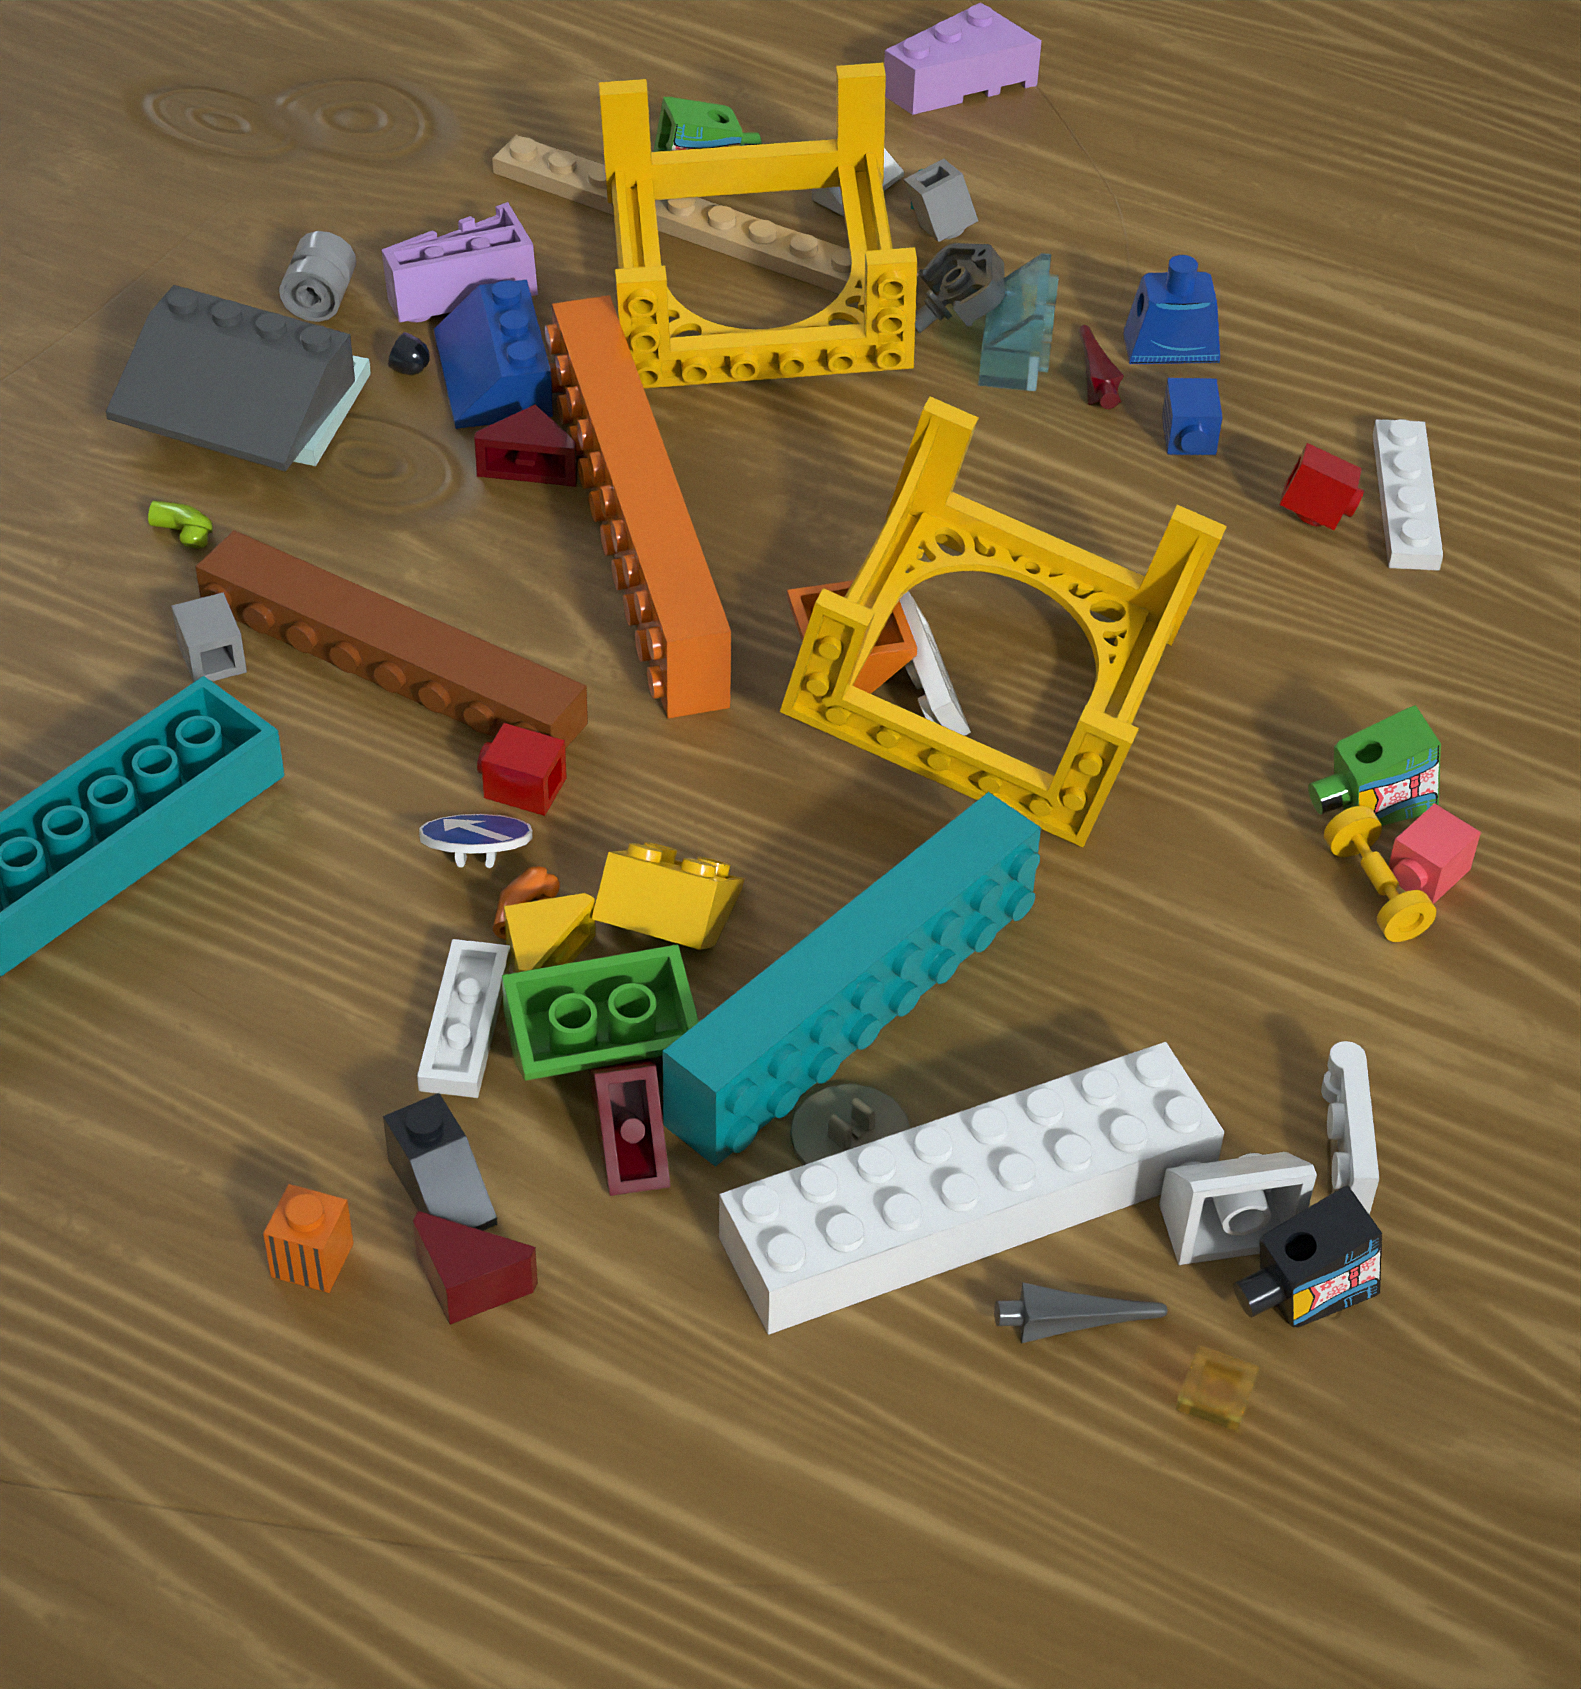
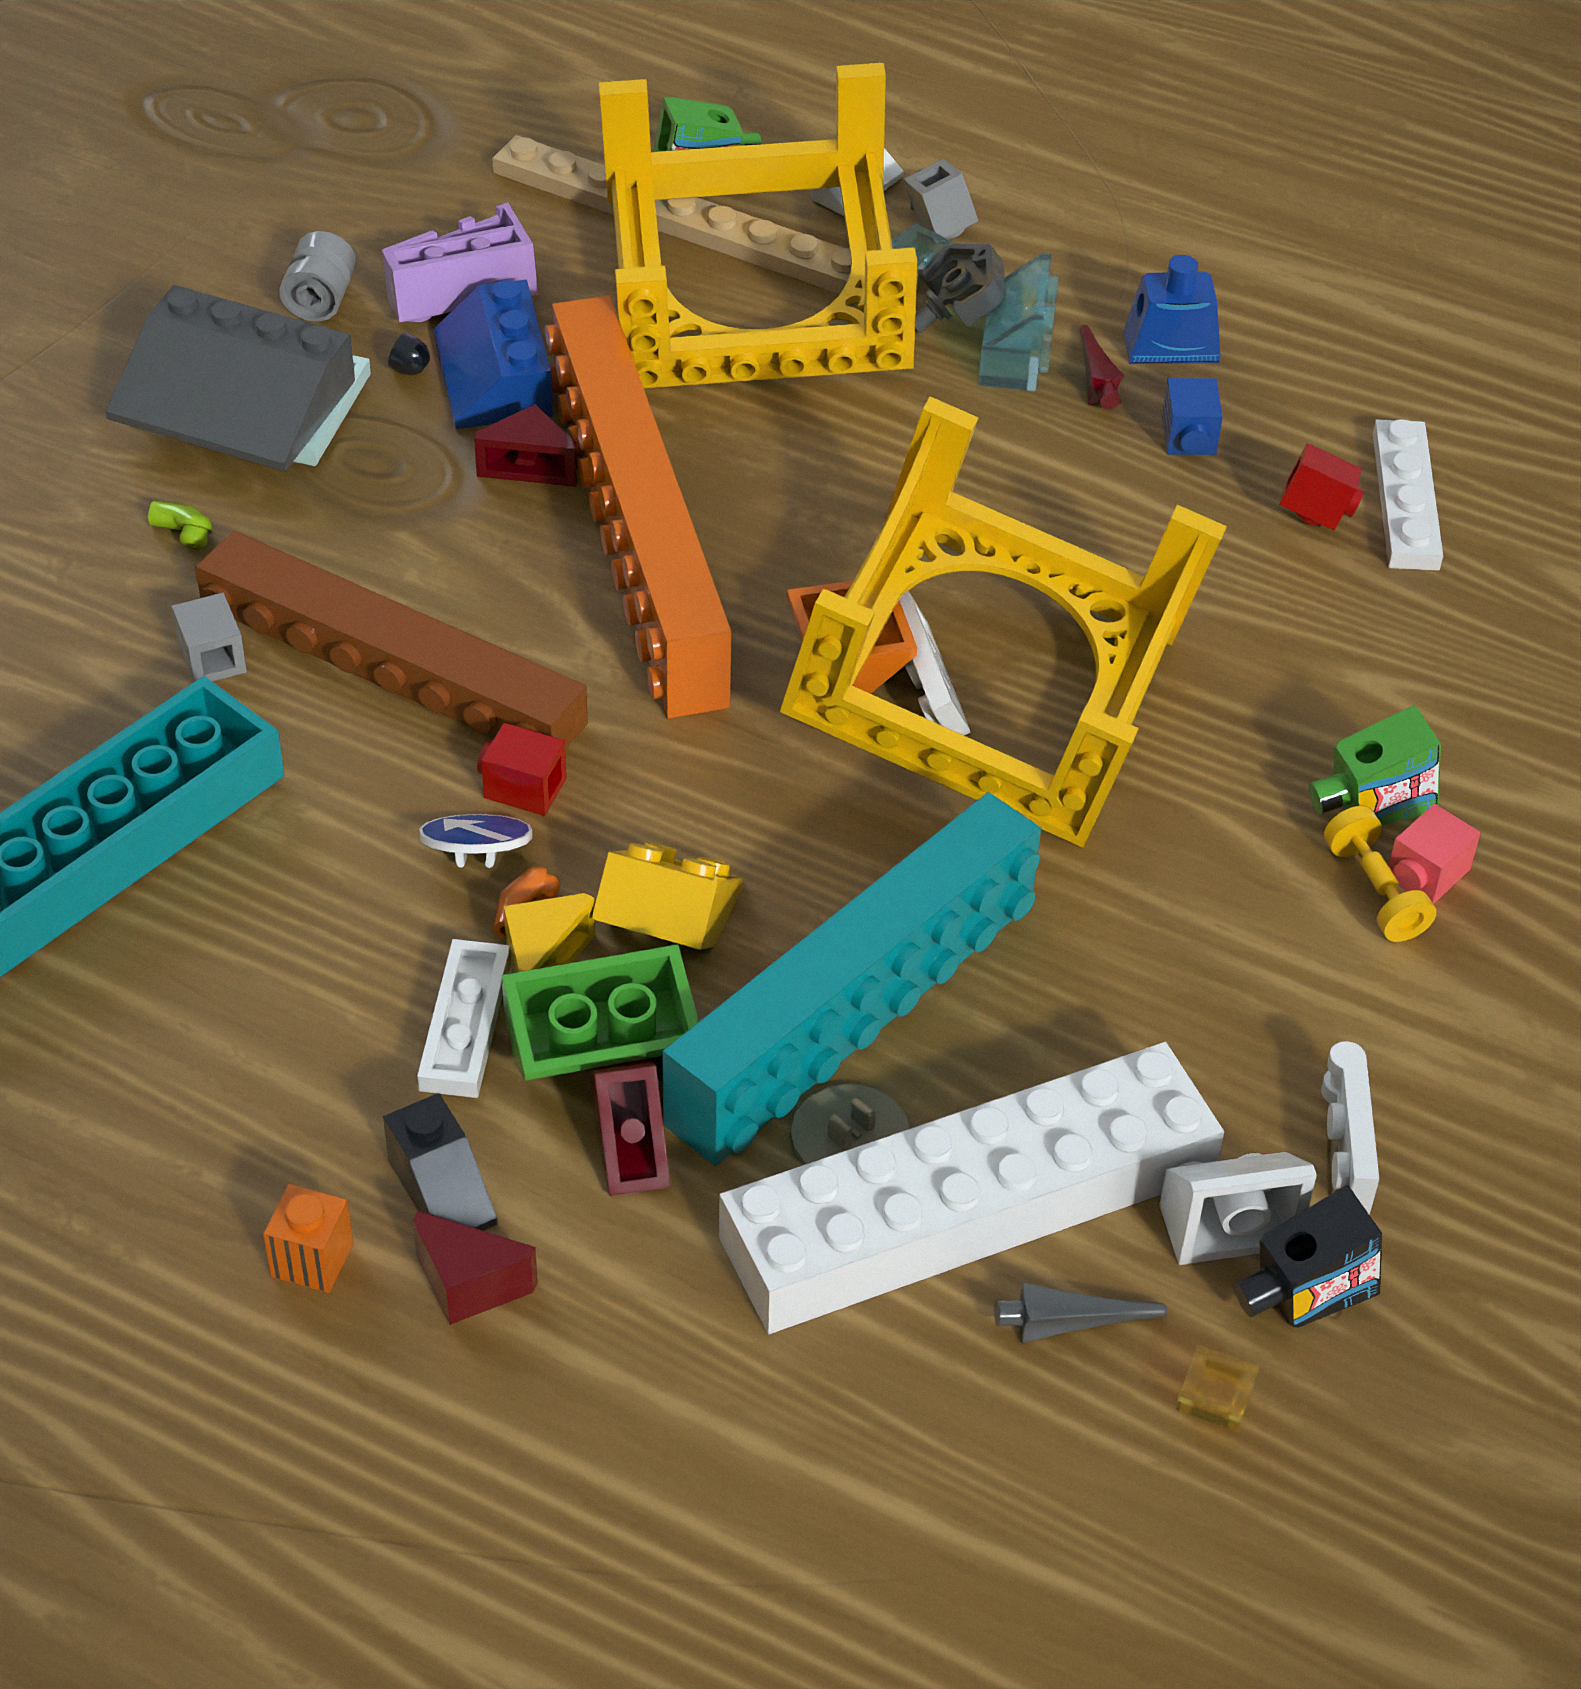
(925, 241): none -> clear light blue plate
(958, 58): lavender wedge -> none

